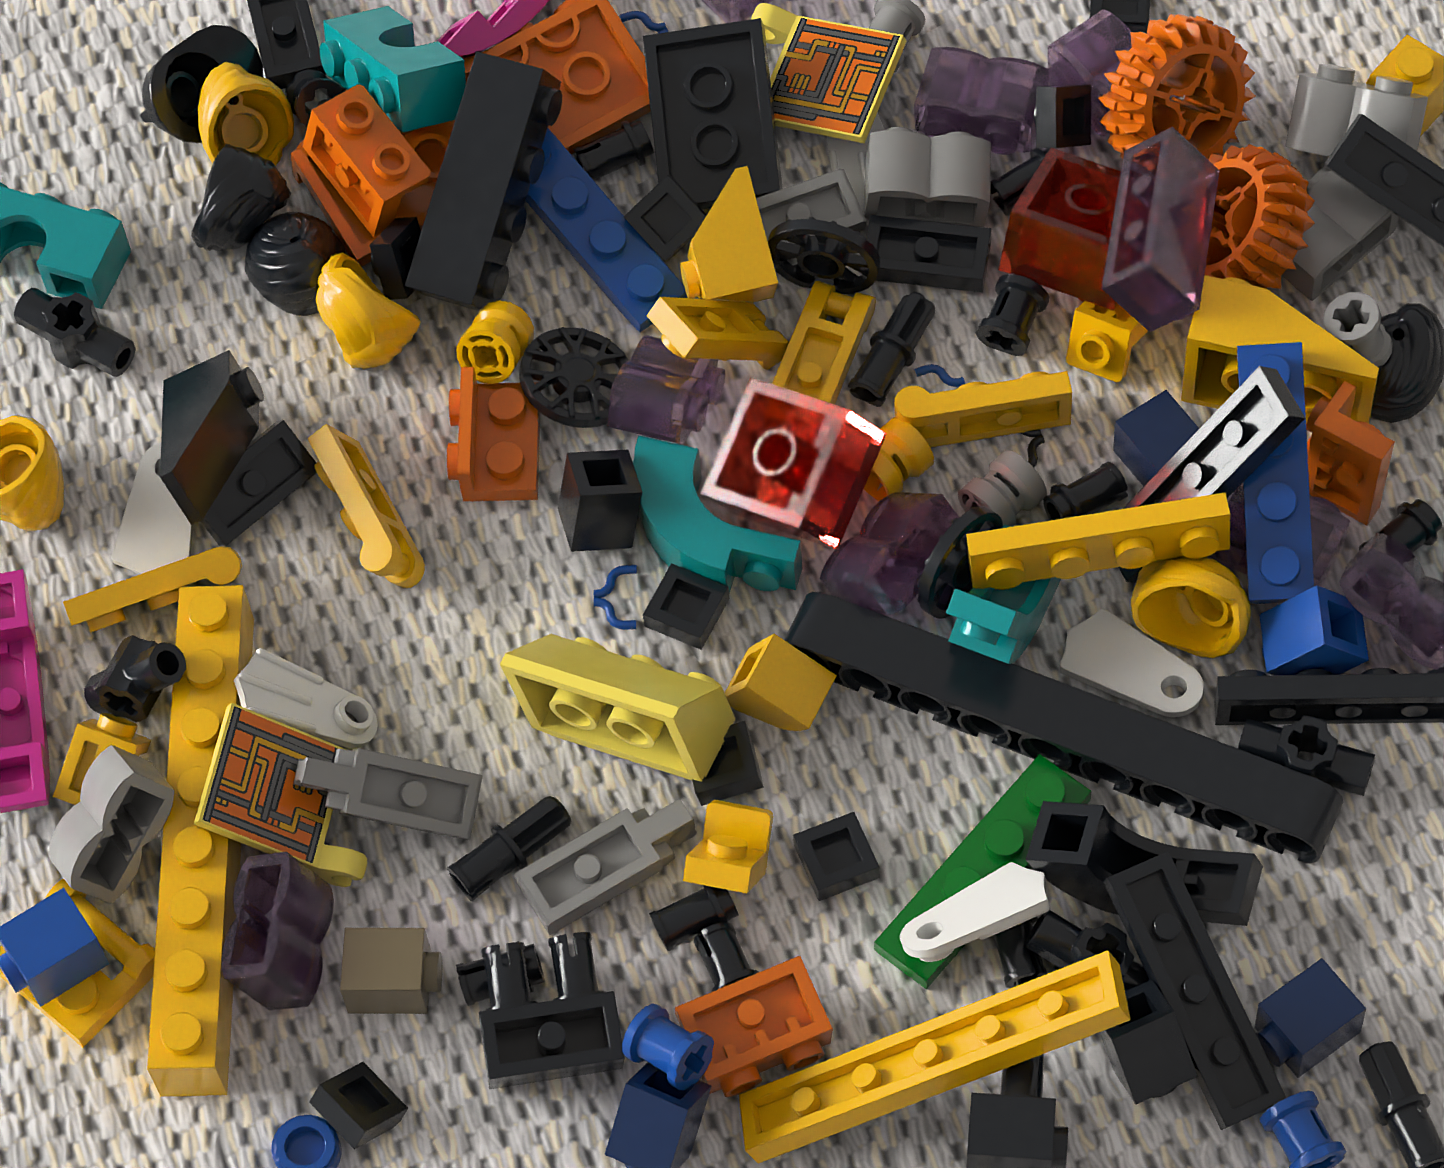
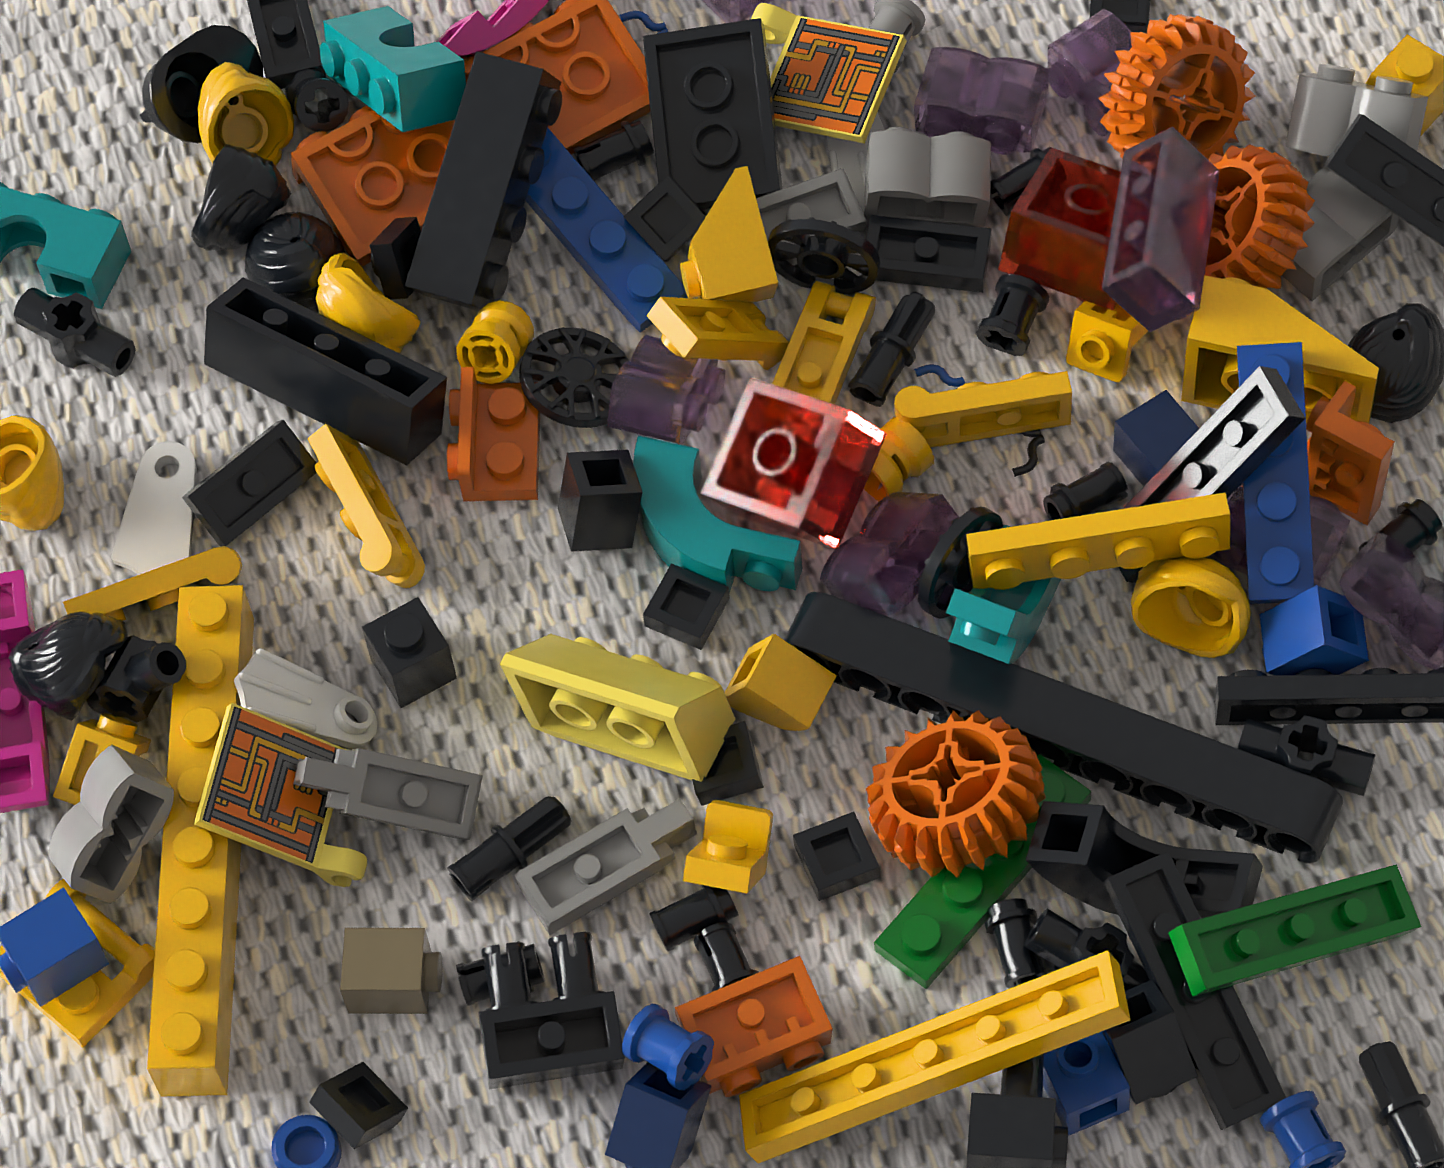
(66, 660): none -> black hair
(206, 428): black slope -> none
(277, 931): brick -> none
(325, 370): none -> black brick
(363, 156): orange bracket -> none
(409, 652): none -> black brick
(606, 590): blue piece -> none
(955, 793): none -> orange gear
(976, 912): white piece -> none
(1006, 489): light grey wheel -> none
(1063, 115): black plate -> none
(1085, 1083): none -> blue brick
(1129, 665): white piece -> none
(1294, 930): none -> green plate
(1308, 1019): dark blue brick -> none
(1347, 324): light grey bush -> none

